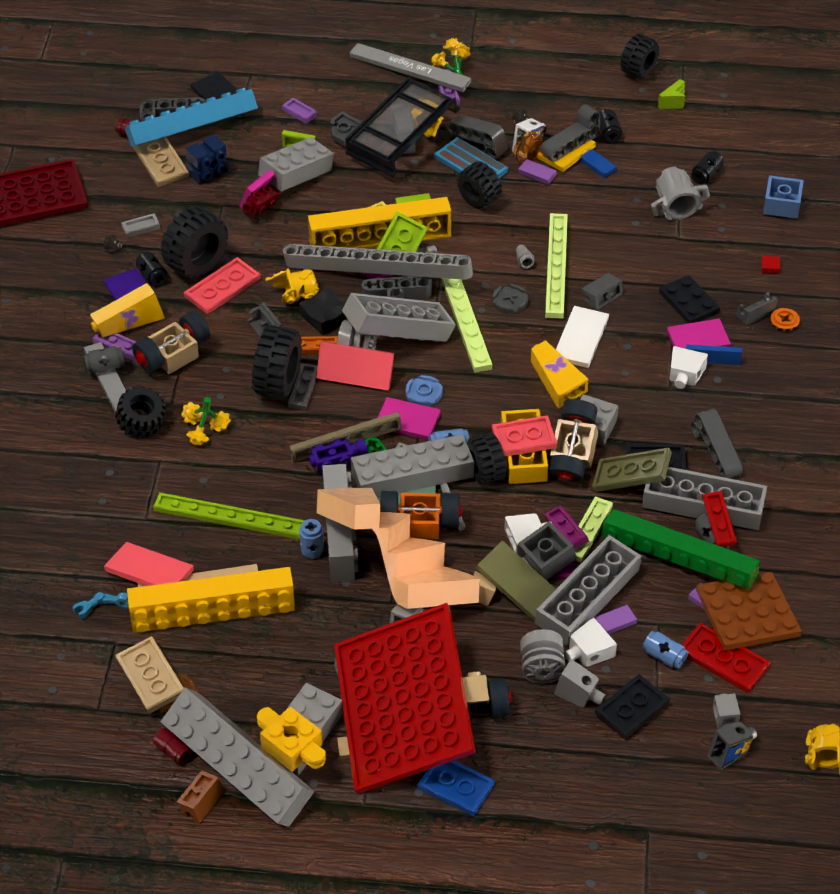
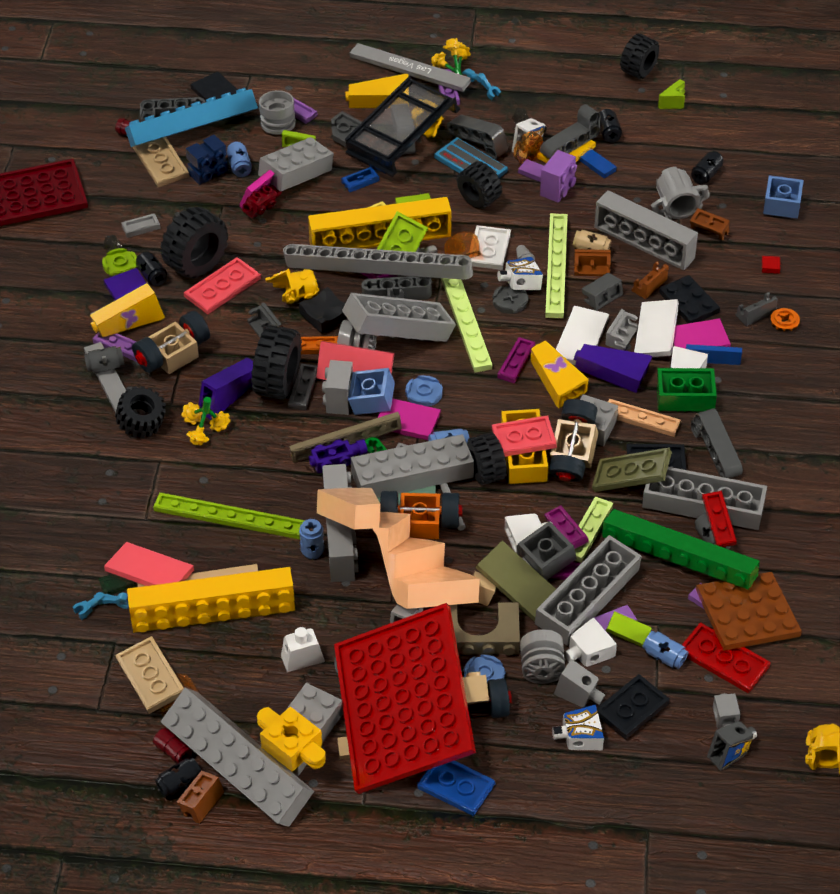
(114, 584): none -> clear green tile
(119, 261): none -> lime tile
(169, 781): none -> black piece
(227, 385): none -> dark purple slope
(239, 159): none -> medium blue piece
(277, 112): none -> light grey wheel
(301, 650): none -> white torso
(337, 387): none -> light grey brick
(360, 179): none -> blue tile
(371, 391): none -> medium blue brick
(373, 92): none -> yellow slope
(463, 244): none -> clear orange tile
(481, 78): none -> dark azure piece
(486, 665): none -> medium blue tile
(493, 247): none -> white tile
(502, 640): none -> dark tan arch
(516, 360): none -> magenta tile
(522, 274): none -> white torso
(558, 176): none -> medium lavender brick
(581, 729): none -> torso
(584, 240): none -> tan piece
(591, 262): none -> dark orange hinge
(613, 365): none -> dark purple slope
(621, 330): none -> light grey hinge
(628, 629): none -> lime tile
(646, 230): none -> light grey brick
(646, 418): none -> light nougat tile
(651, 281): none -> dark orange hinge
(656, 328): none -> white tile
(686, 389): none -> green slope
(710, 222): none -> dark orange hinge

